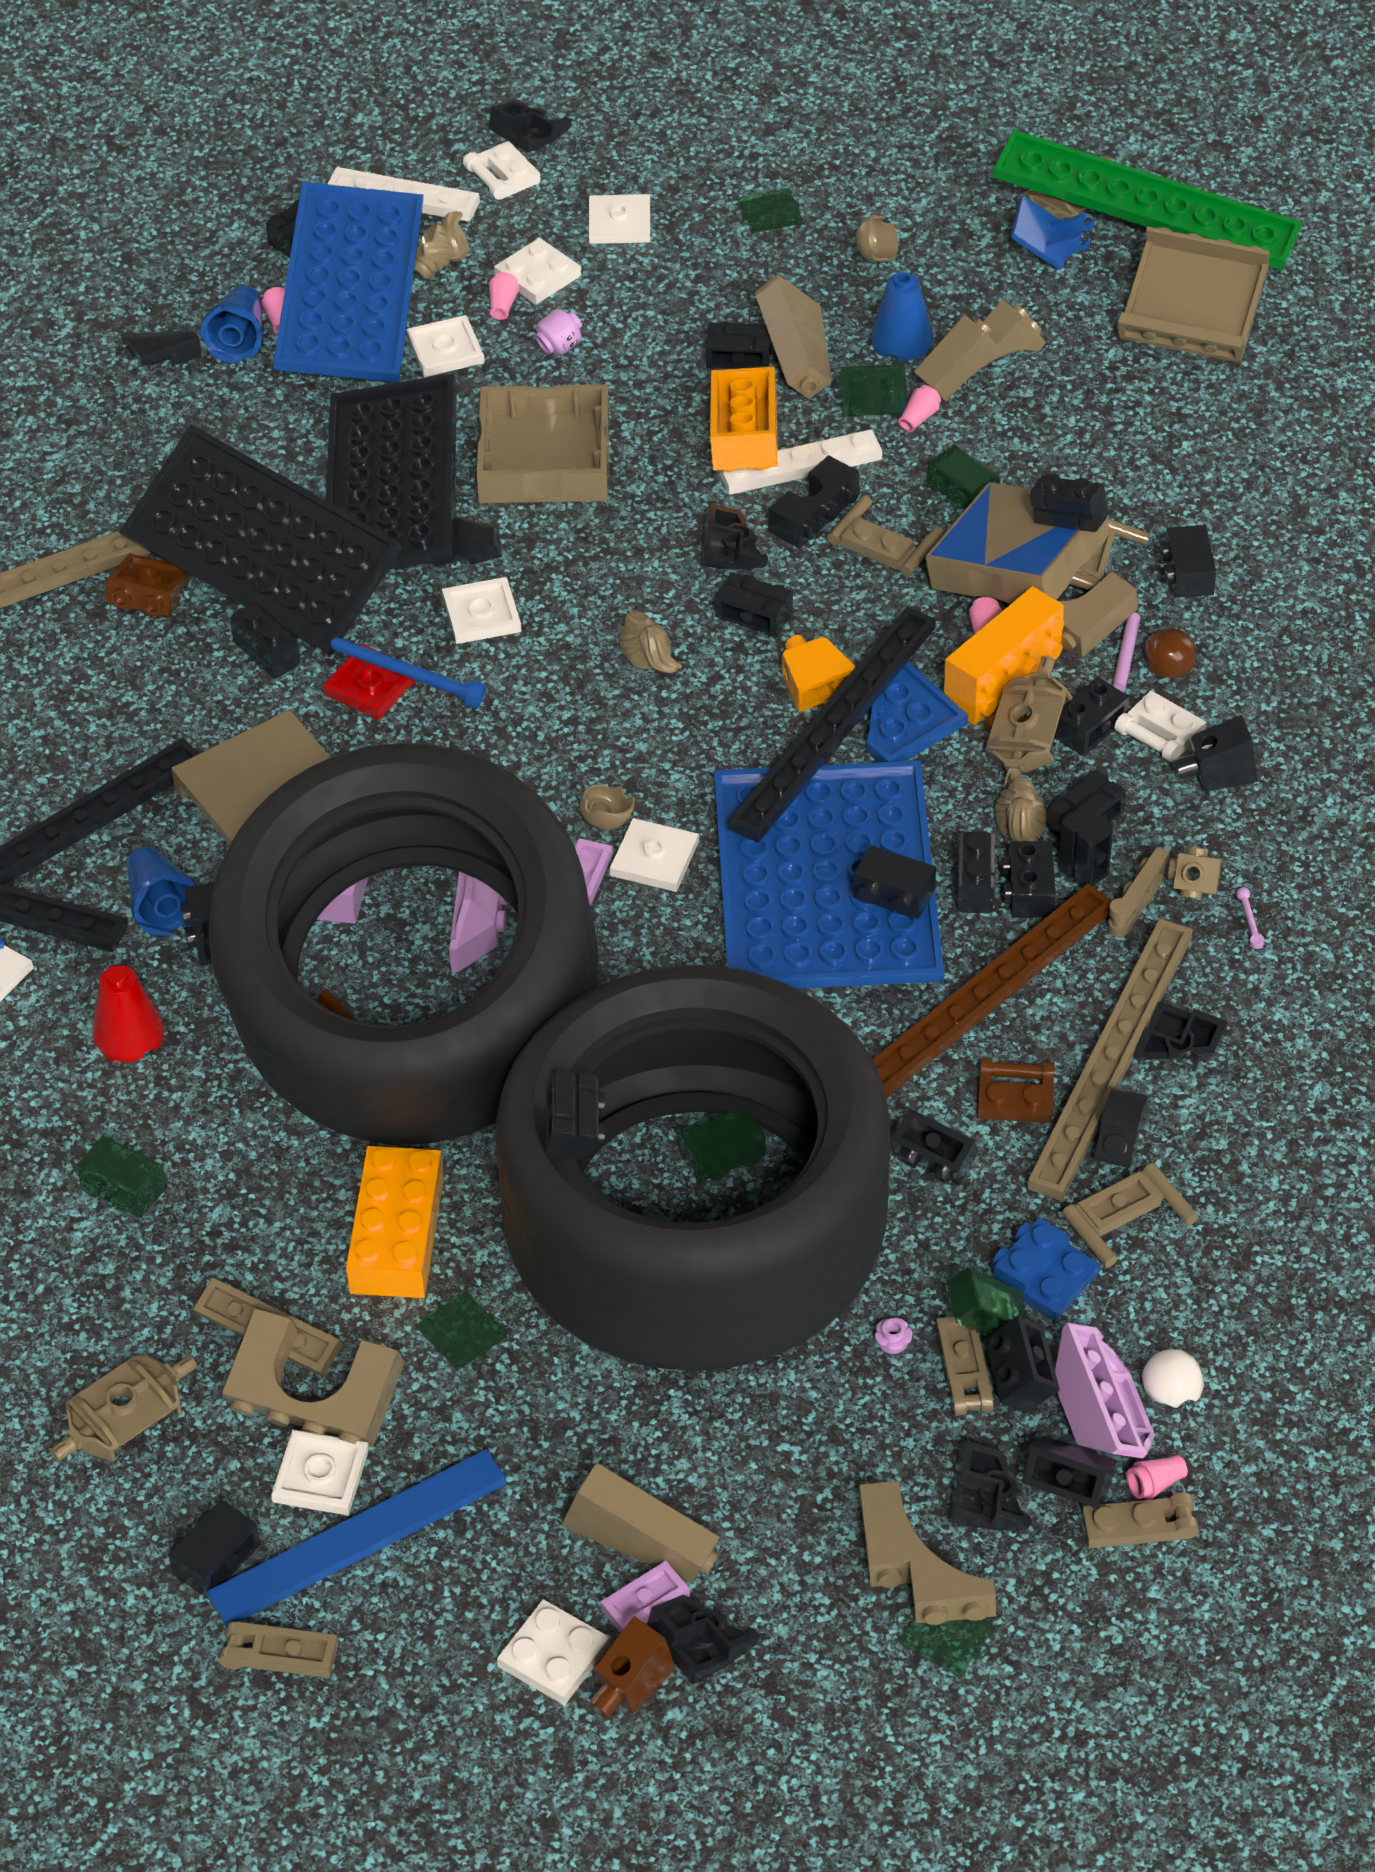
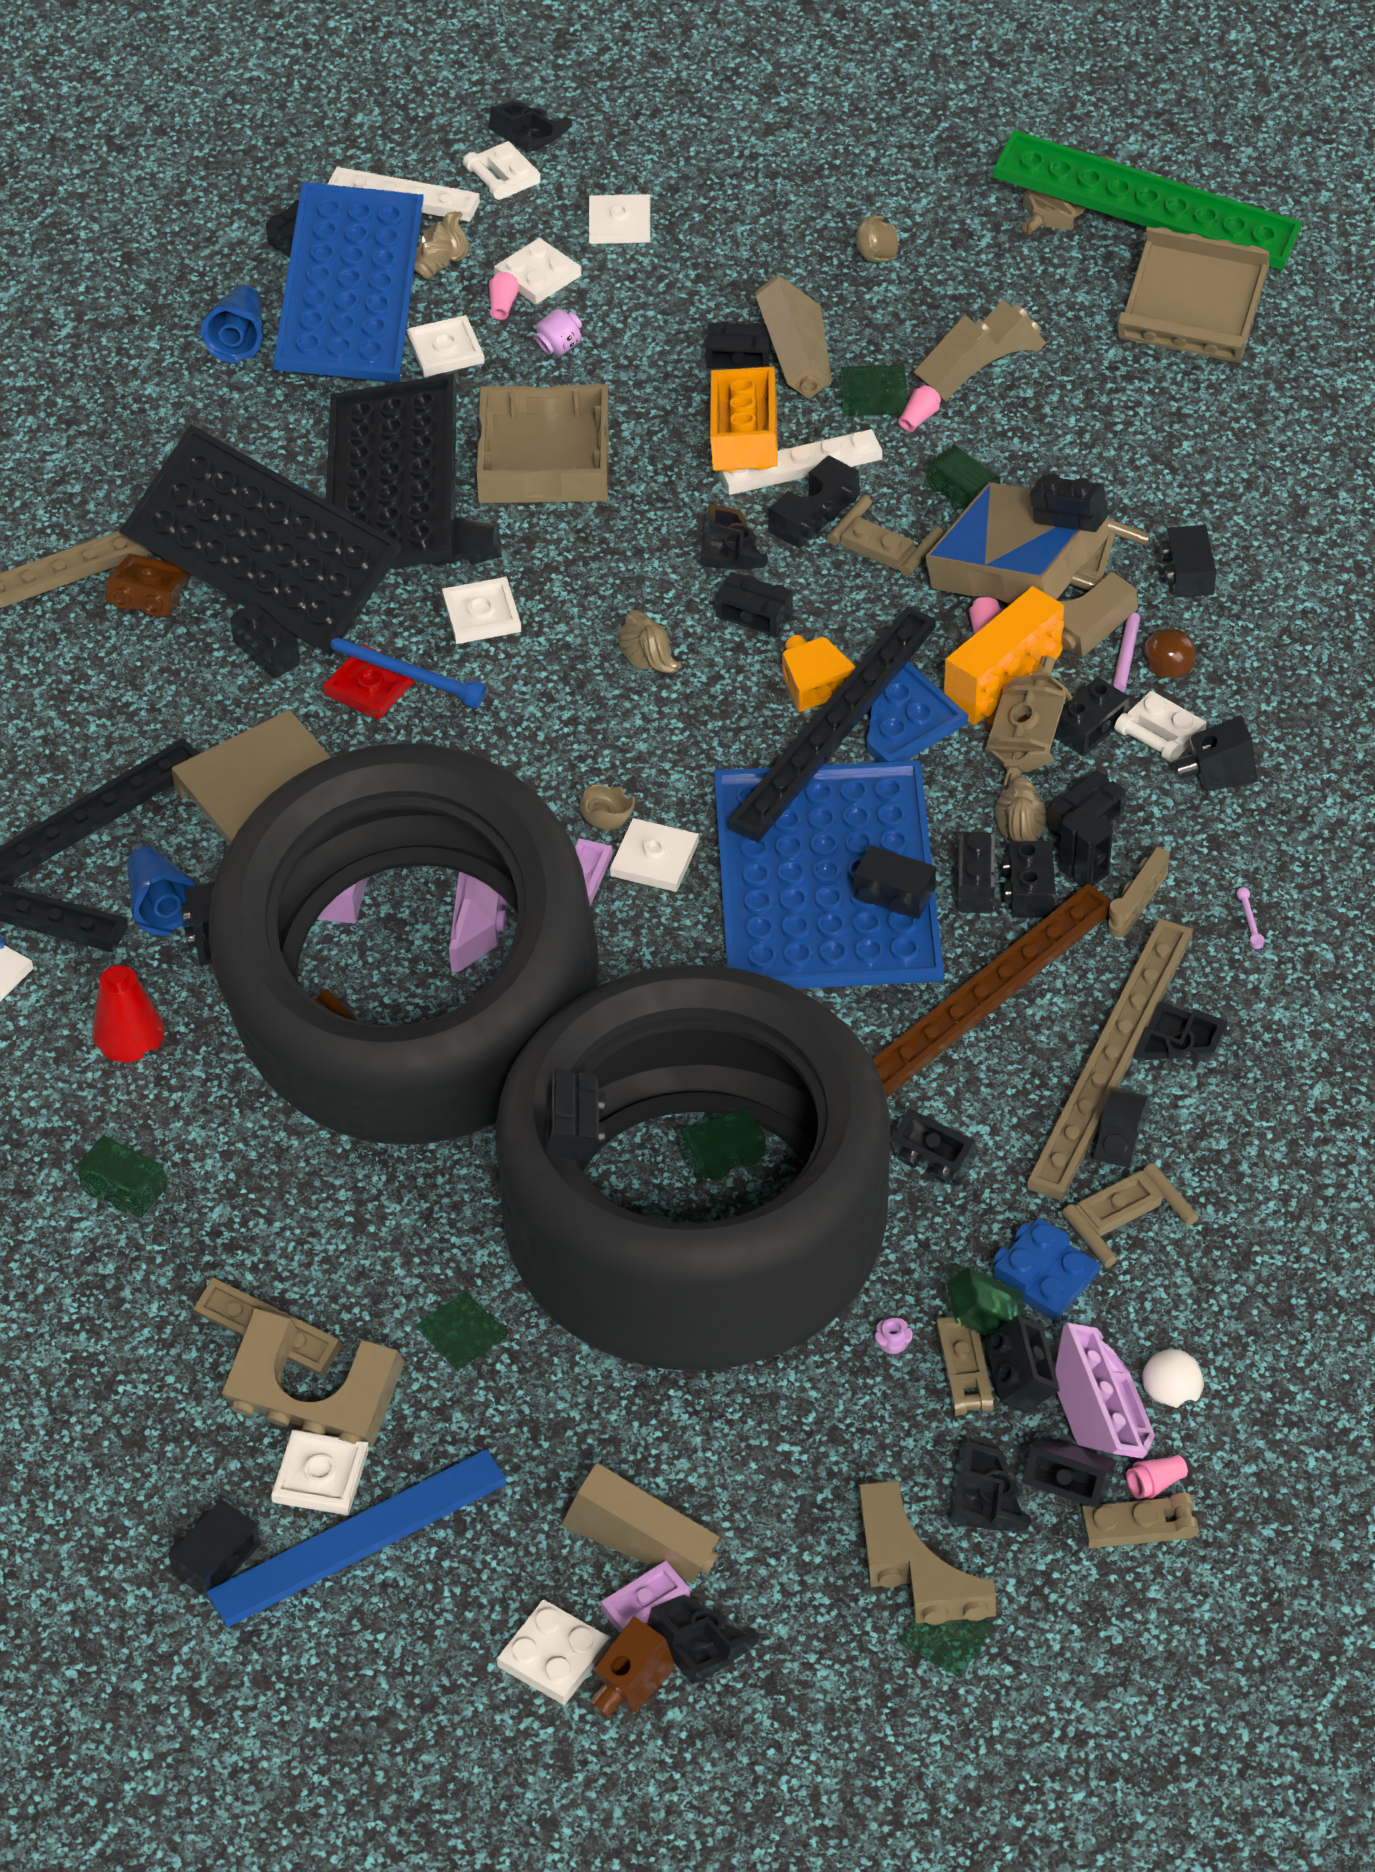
(102, 1427): dark tan plate -> none
(156, 346): black slope -> none
(272, 305): bright pink cone -> none
(279, 1649): dark tan plate -> none
(395, 1222): light orange brick -> none
(770, 210): clear green piece -> none
(902, 320): blue cone -> none
(1016, 1100): reddish brown plate -> none
(1048, 235): blue plate -> none
(1209, 872): dark tan brick -> none

